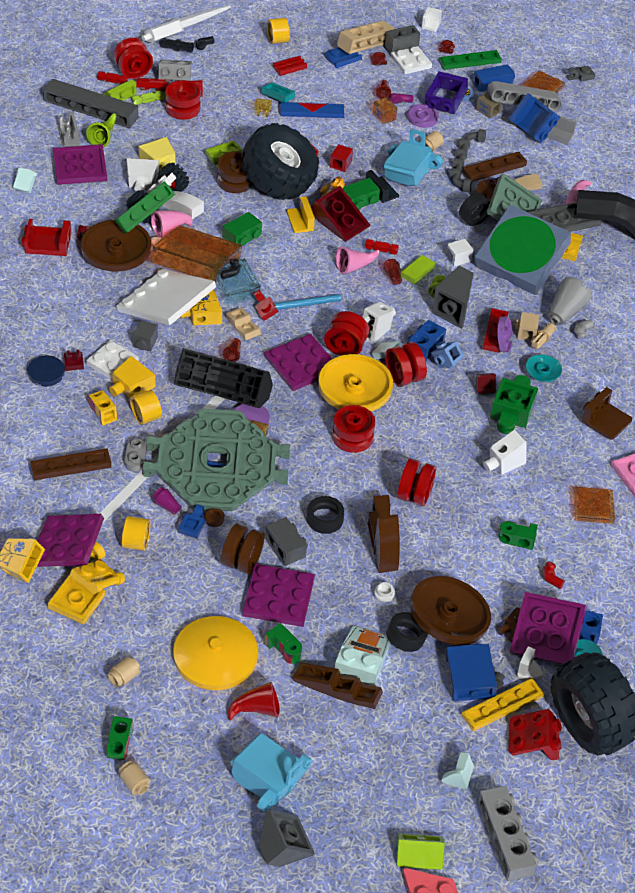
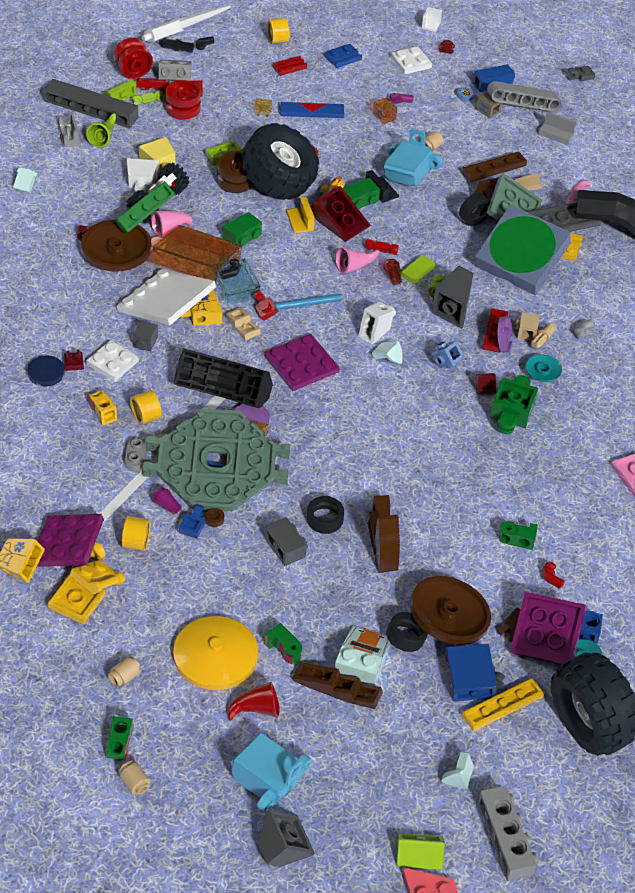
(46, 239): red panel -> none
(70, 464): reddish brown plate -> none
(80, 164): magenta plate -> none
(112, 77): red axle -> none
(132, 379): yellow torso -> none
(185, 203): white slope -> none
(232, 350): clear red cone -> none
(242, 548): reddish brown wheel -> none
(278, 92): teal plate -> none
(279, 595): magenta plate -> none
(341, 158): red brick -> none
(346, 333): red wheel -> none
(353, 428): red wheel -> none
(355, 381): yellow dish -> none
(364, 37): tan brick -> none
(379, 58): clear red plate -> none
(383, 90): clear red cone -> none
(384, 592): white plate -> none
(402, 38): dark grey brick -> none
(406, 364): red wheel -> none
(416, 482): red wheel -> none
(422, 116): medium lavender tile -> none
(428, 337): blue brick -> none
(442, 80): dark purple window -> none
(461, 252): white panel -> none
(462, 155): dark grey bar -> none
(470, 59): green tile -> none
(507, 454): white torso -> none
(528, 667): white tile -> none
(534, 118): blue panel -> none
(535, 732): red bracket -> none
(544, 81): clear orange plate -> none
(568, 300): light grey cone -> none
(594, 505): clear orange plate -> none
(605, 417): reddish brown bracket -> none

